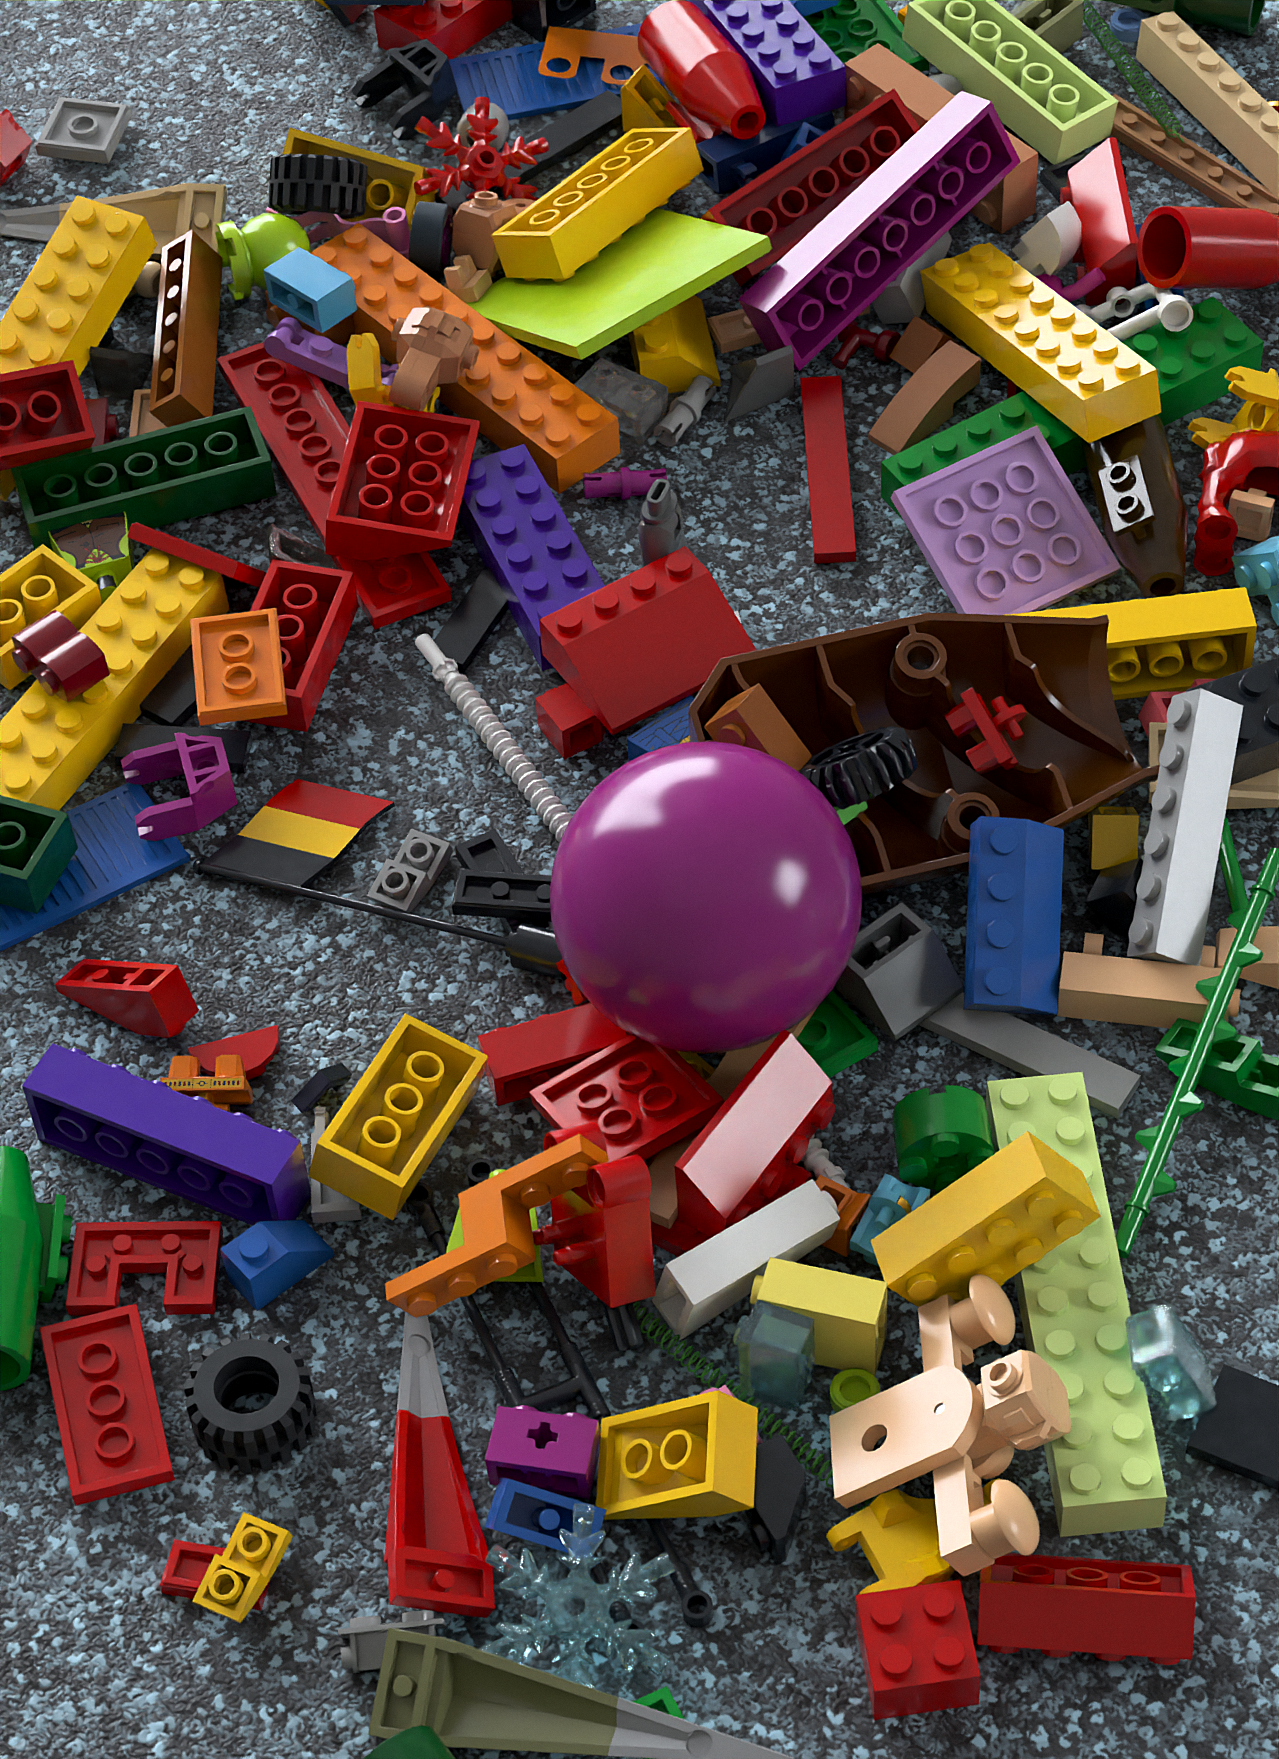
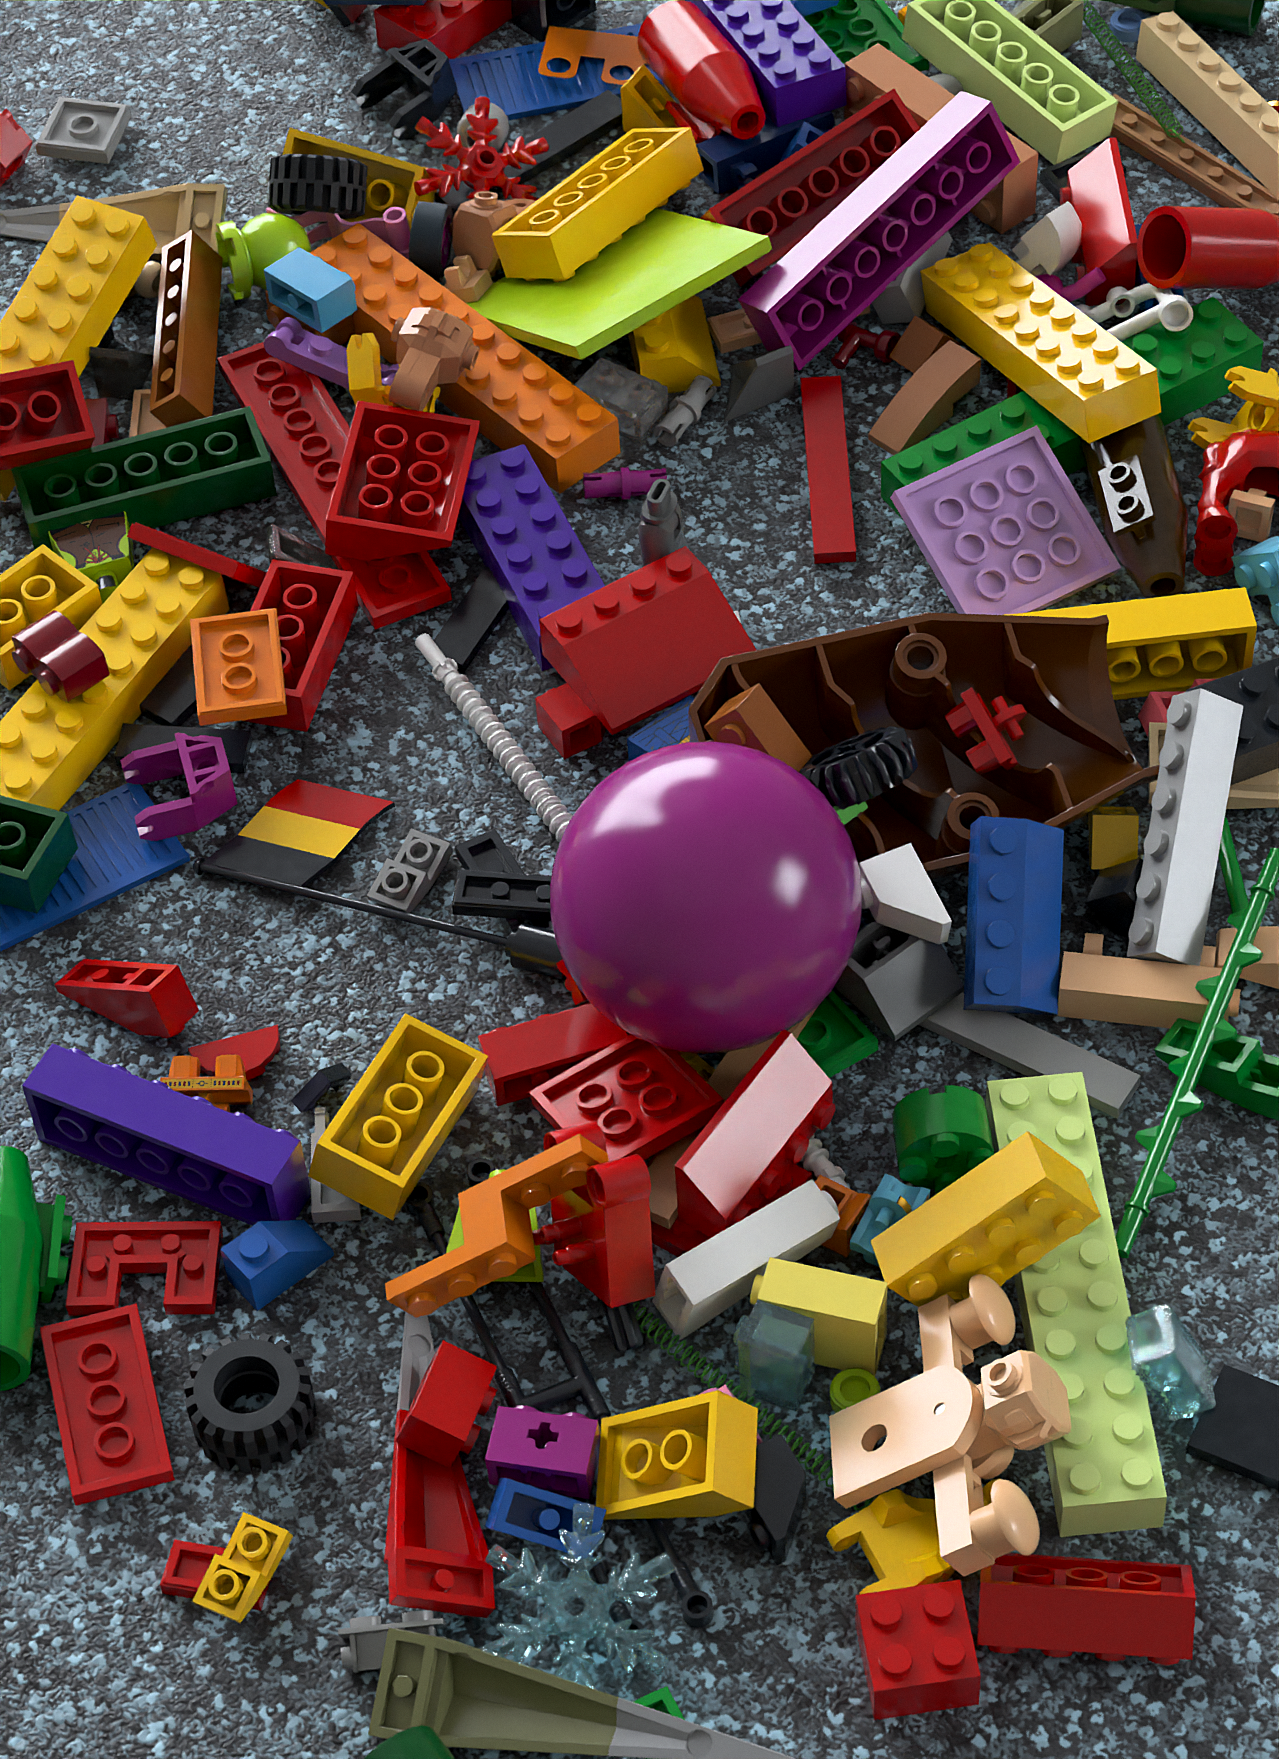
(446, 1405): none -> red brick
(903, 895): none -> white slope

